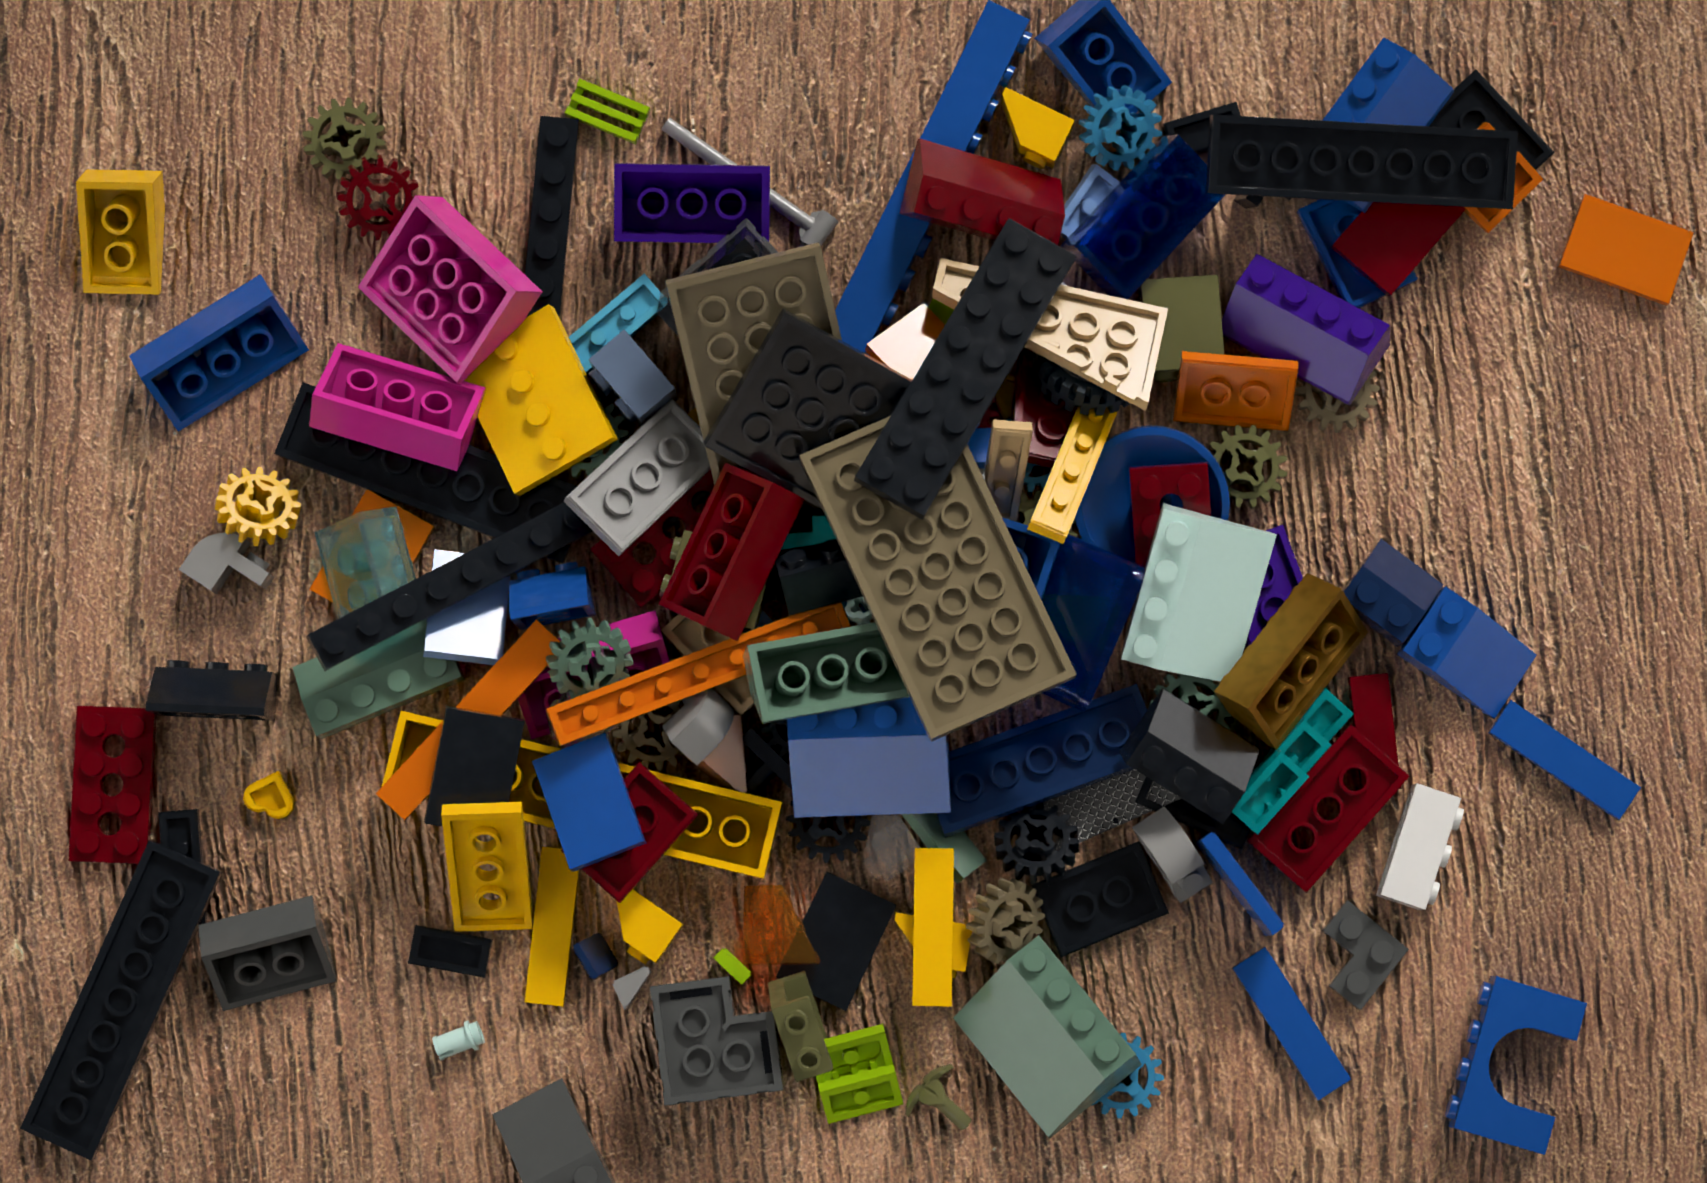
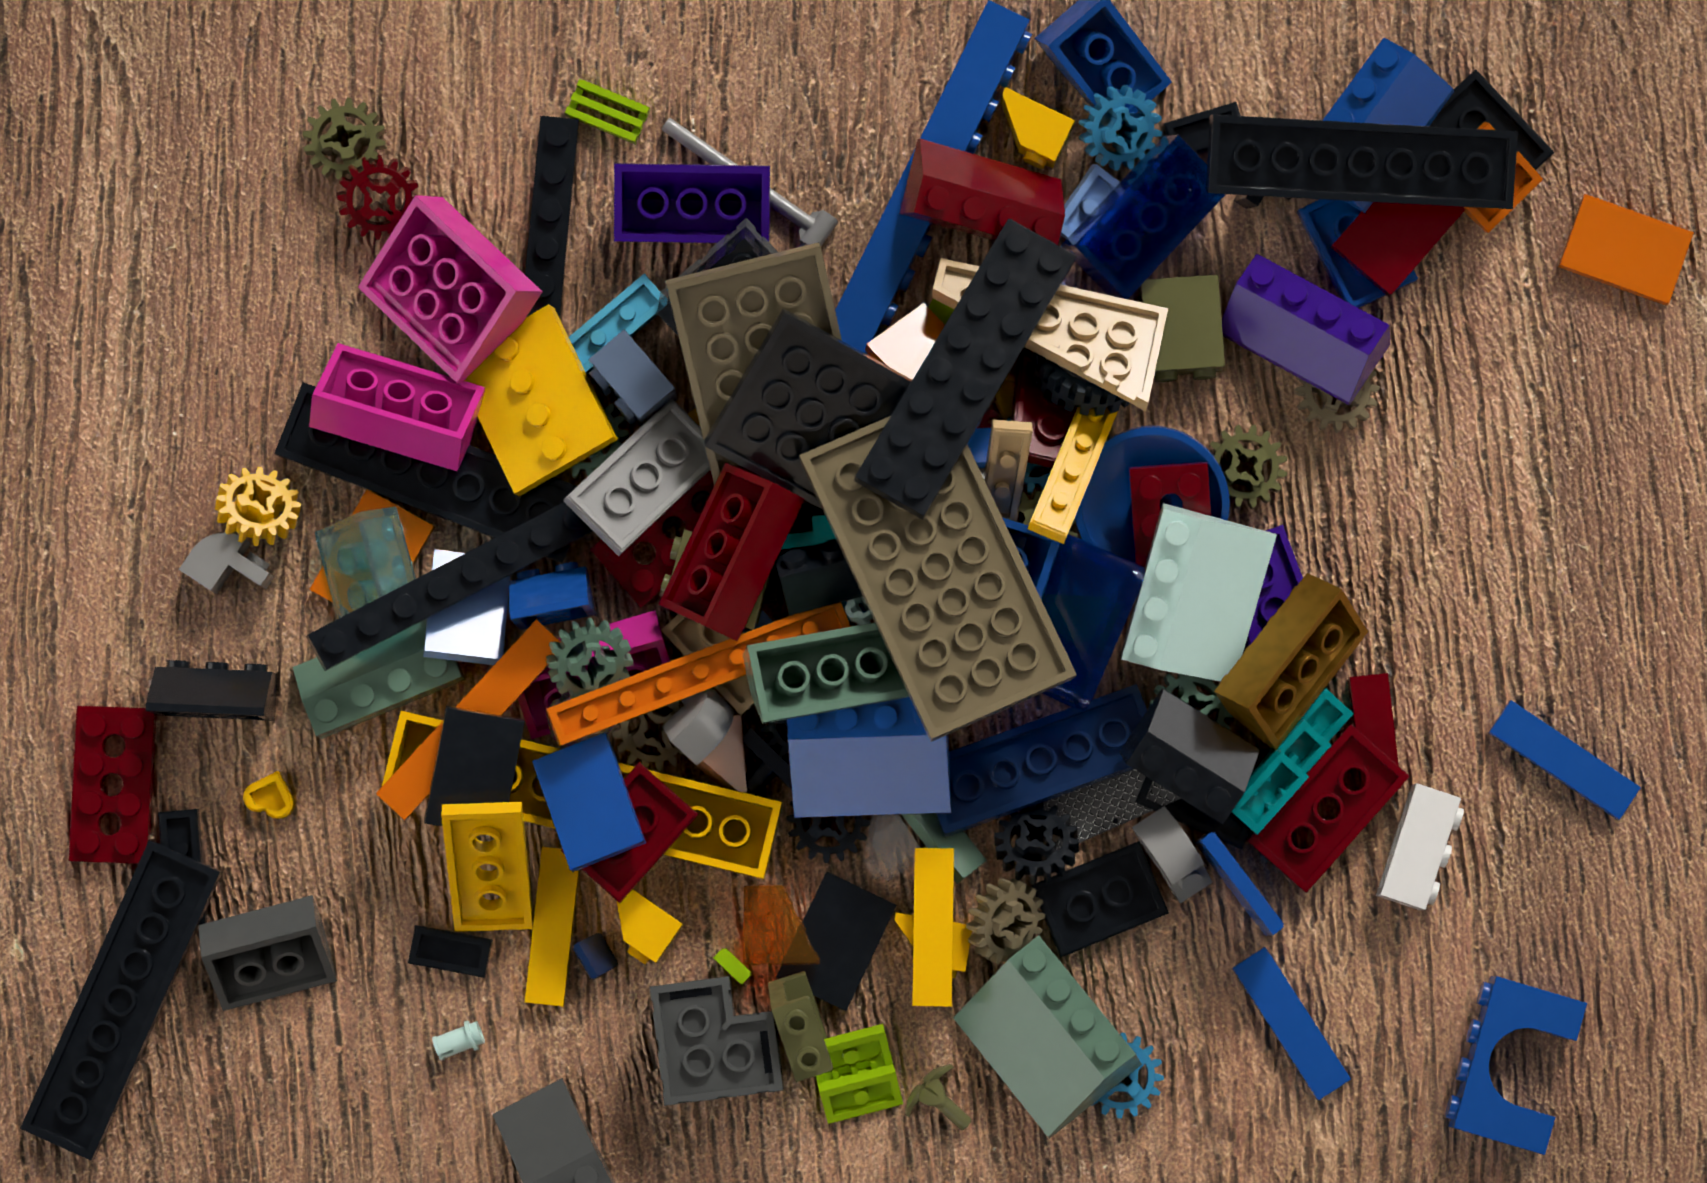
(121, 230): yellow slope -> none
(218, 353): blue slope -> none
(630, 985): light grey slope -> none
(1235, 390): orange tile -> none
(1372, 952): dark grey plate -> none
(1391, 592): dark blue slope -> none
(1467, 652): blue slope -> none

